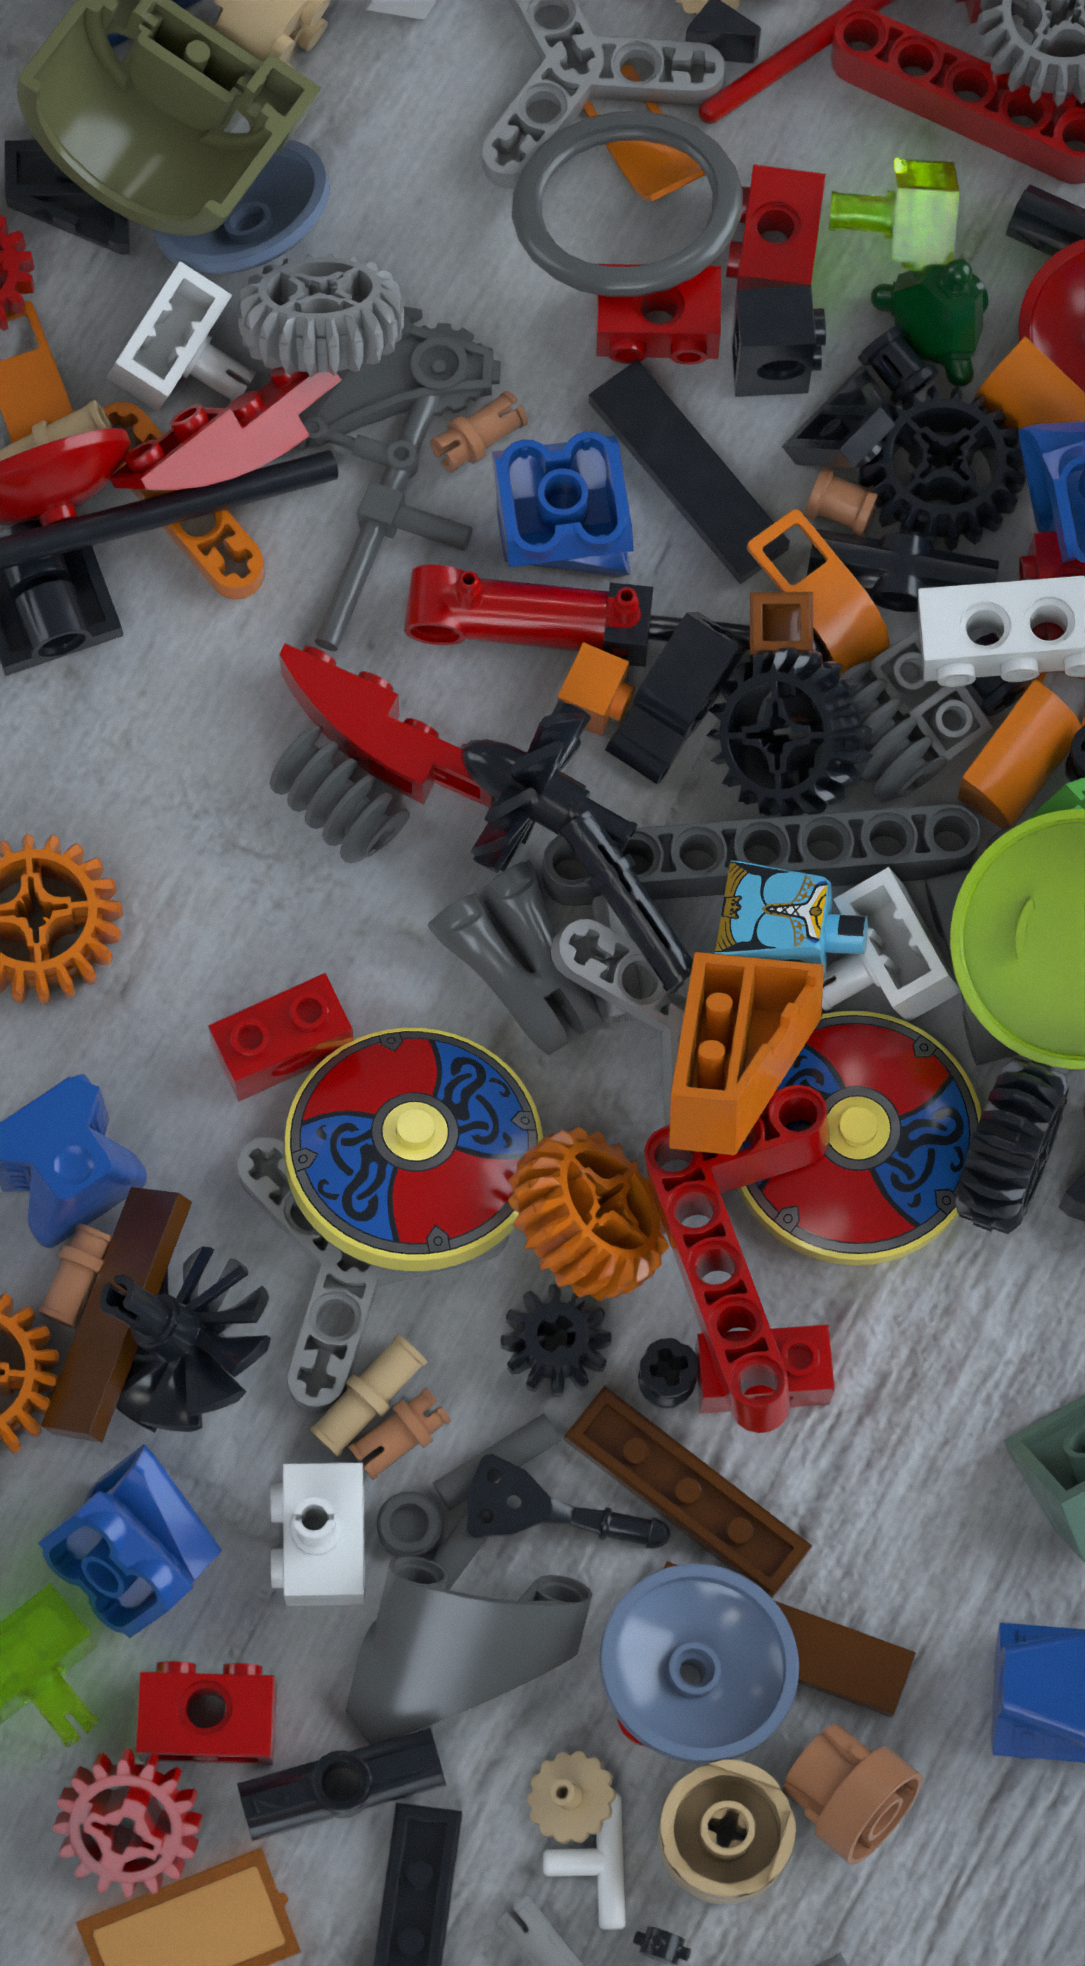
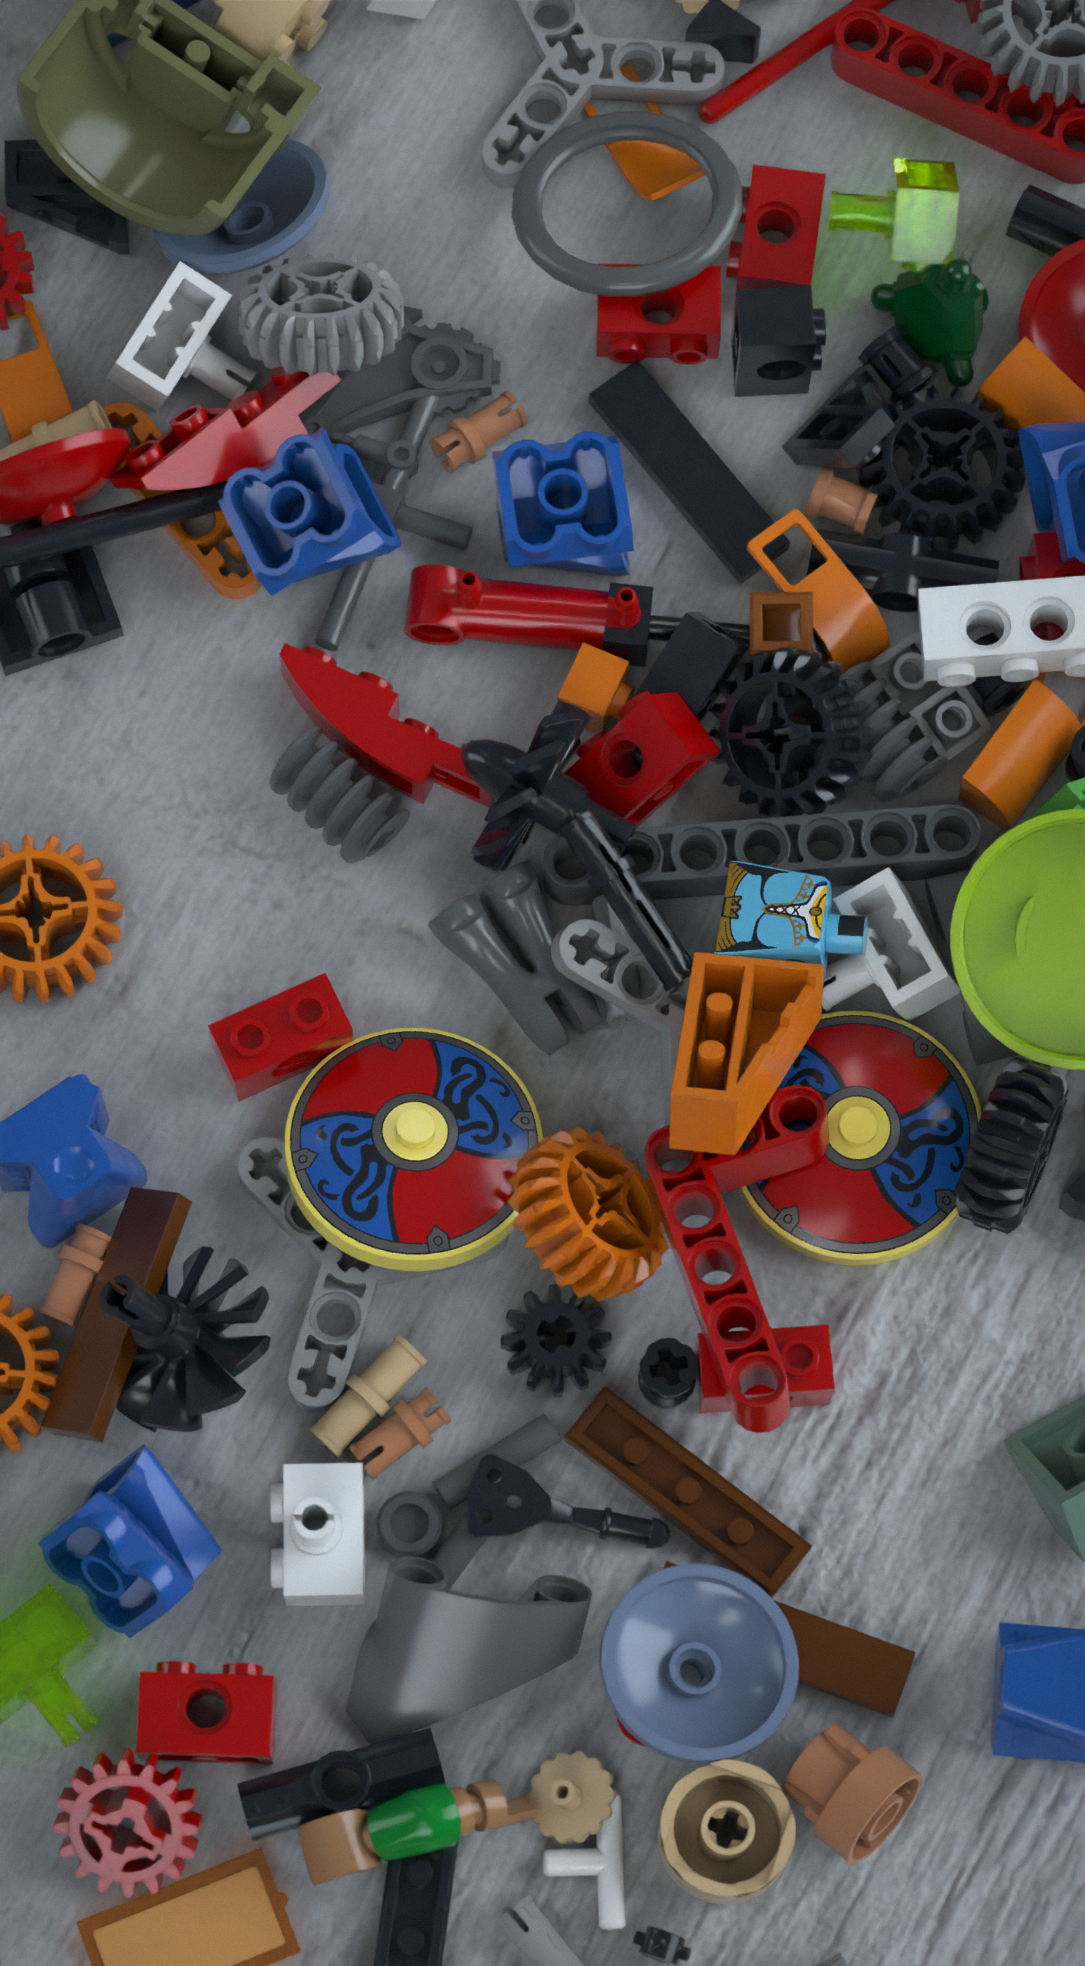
(306, 512): none -> blue piece
(406, 1827): none -> piece
(671, 748): none -> red brick

